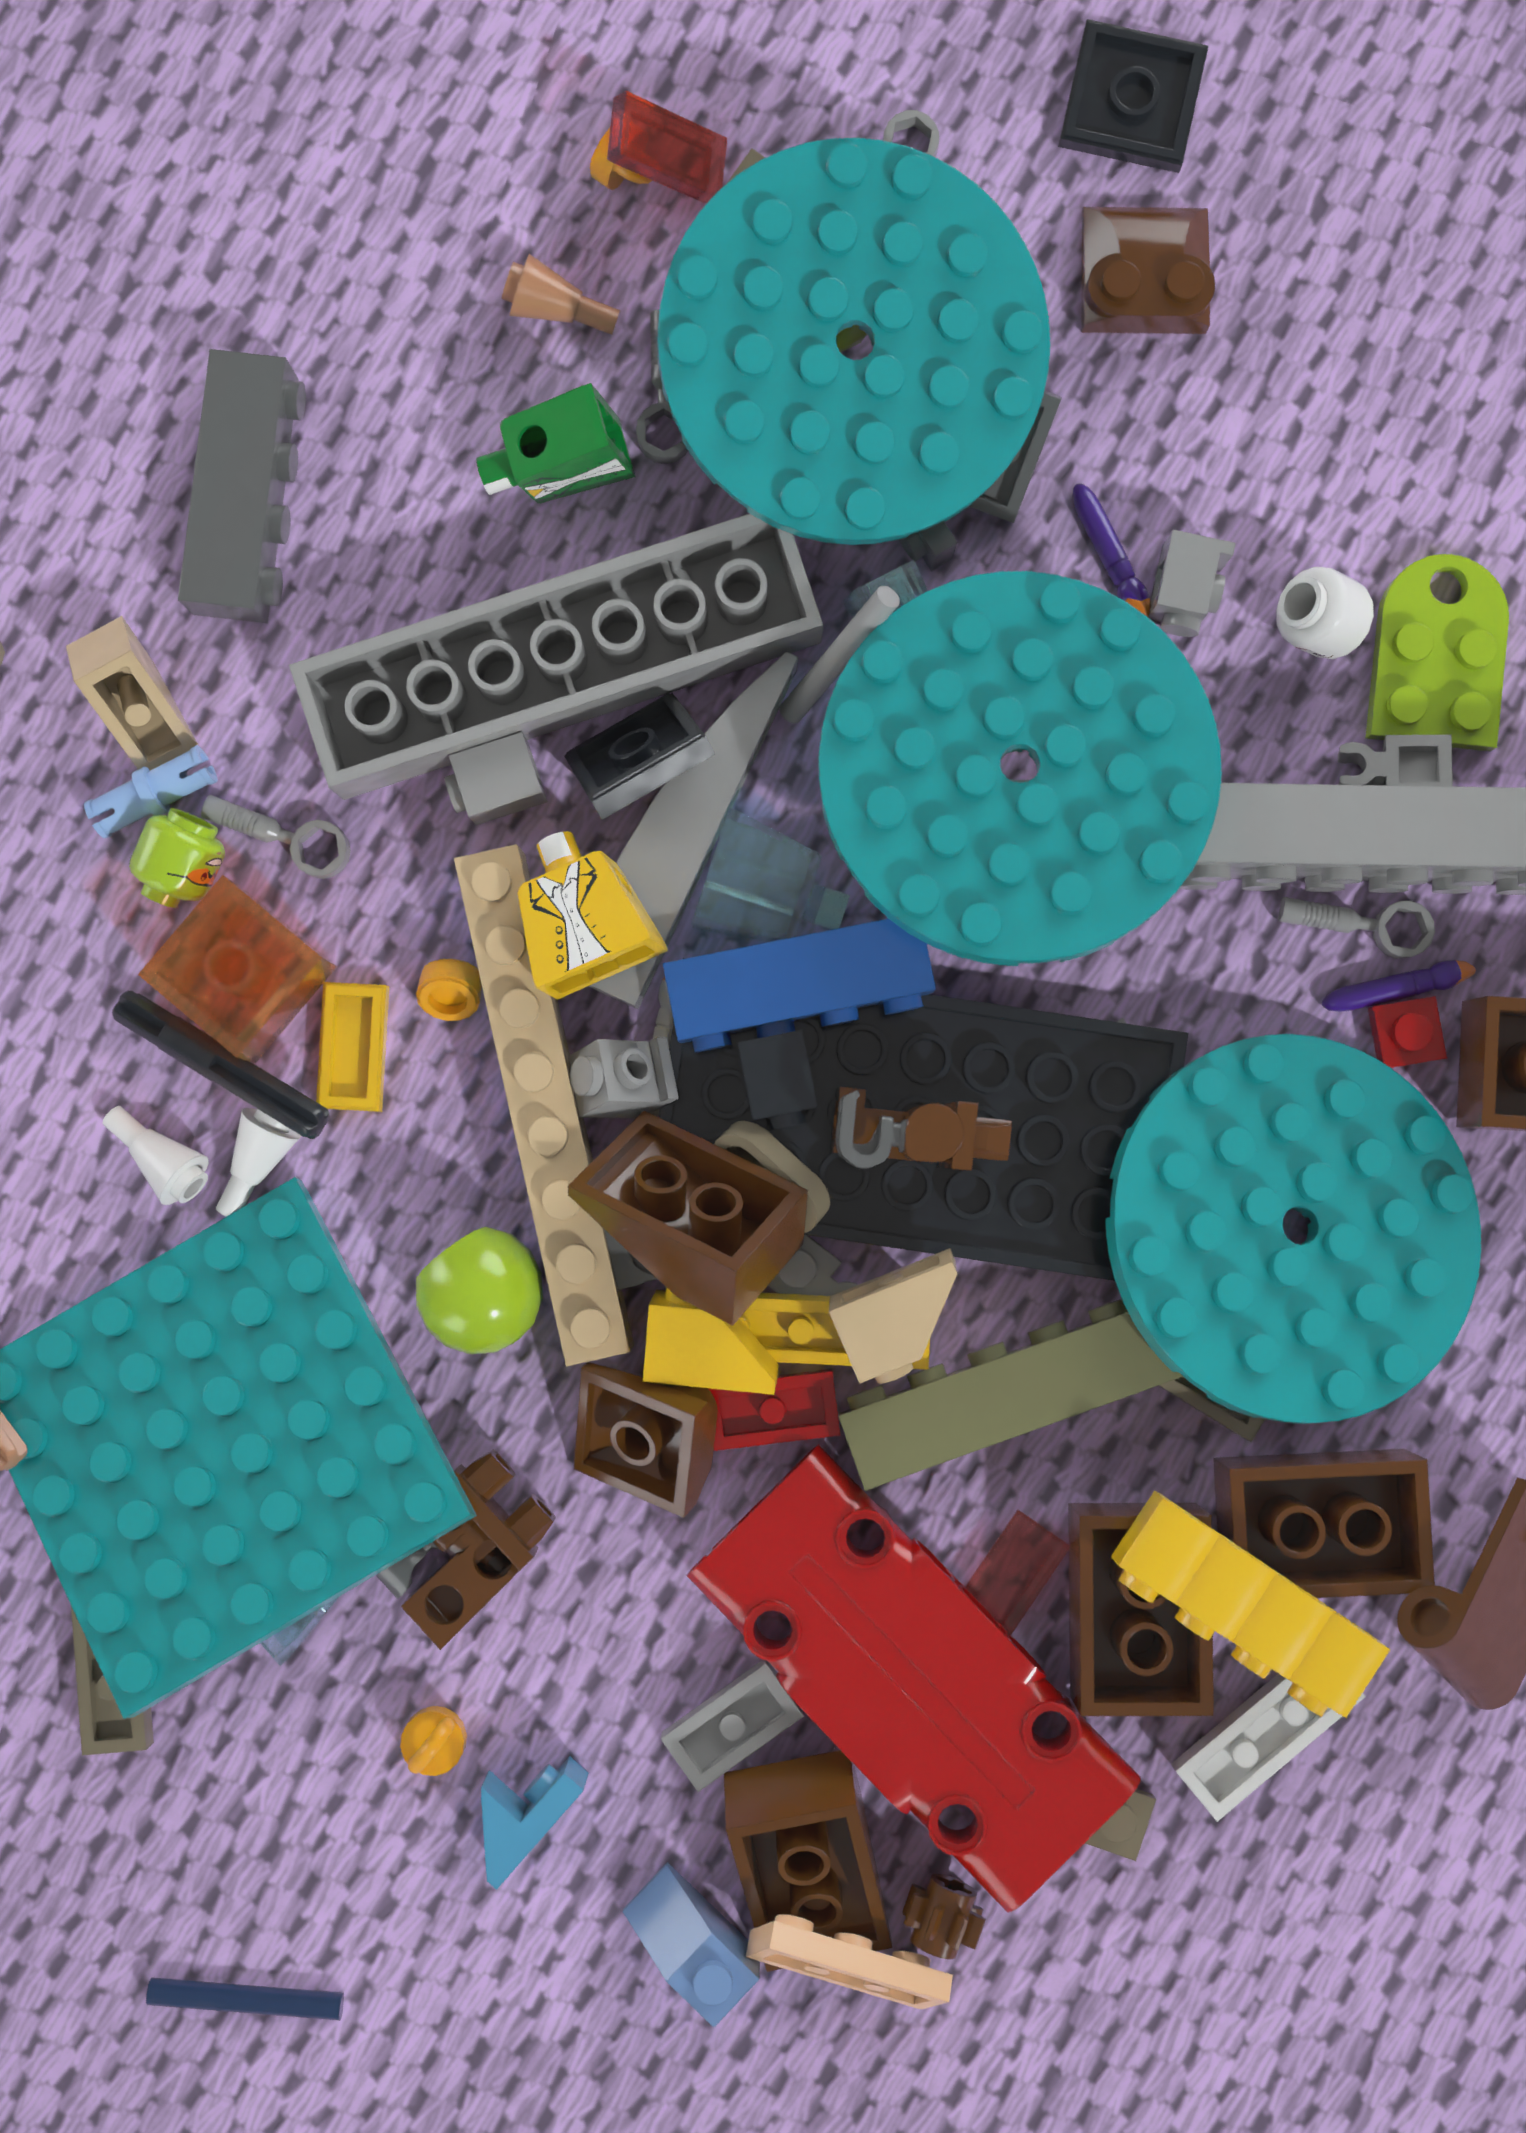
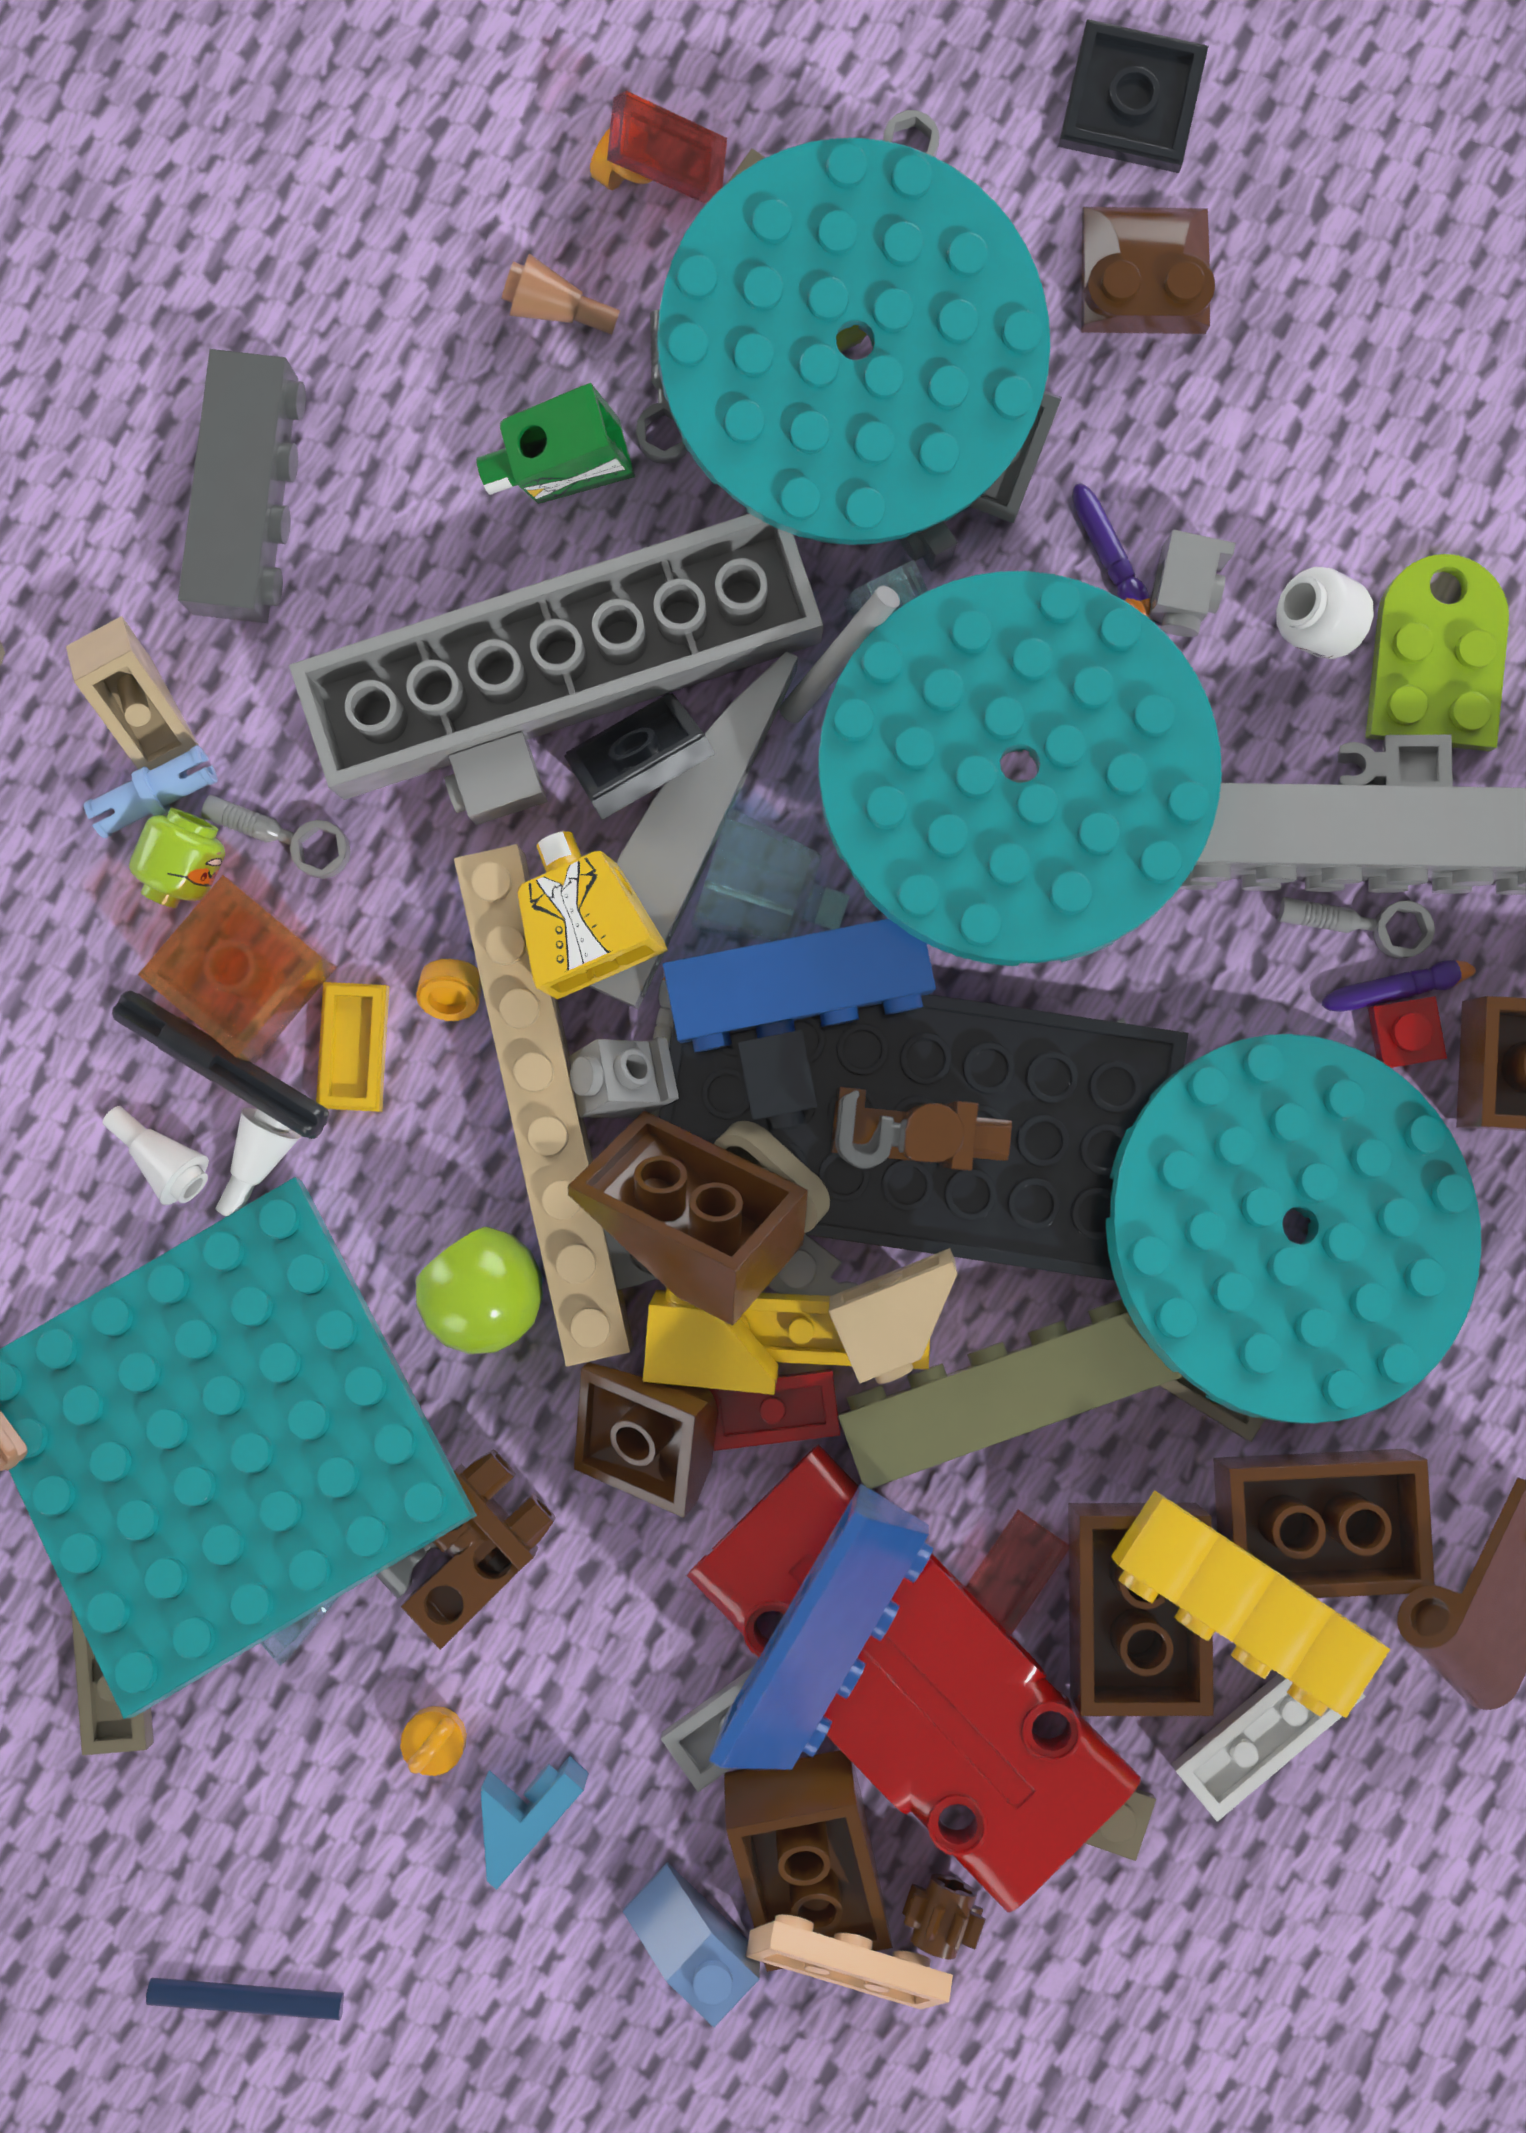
(822, 1635): none -> blue slope

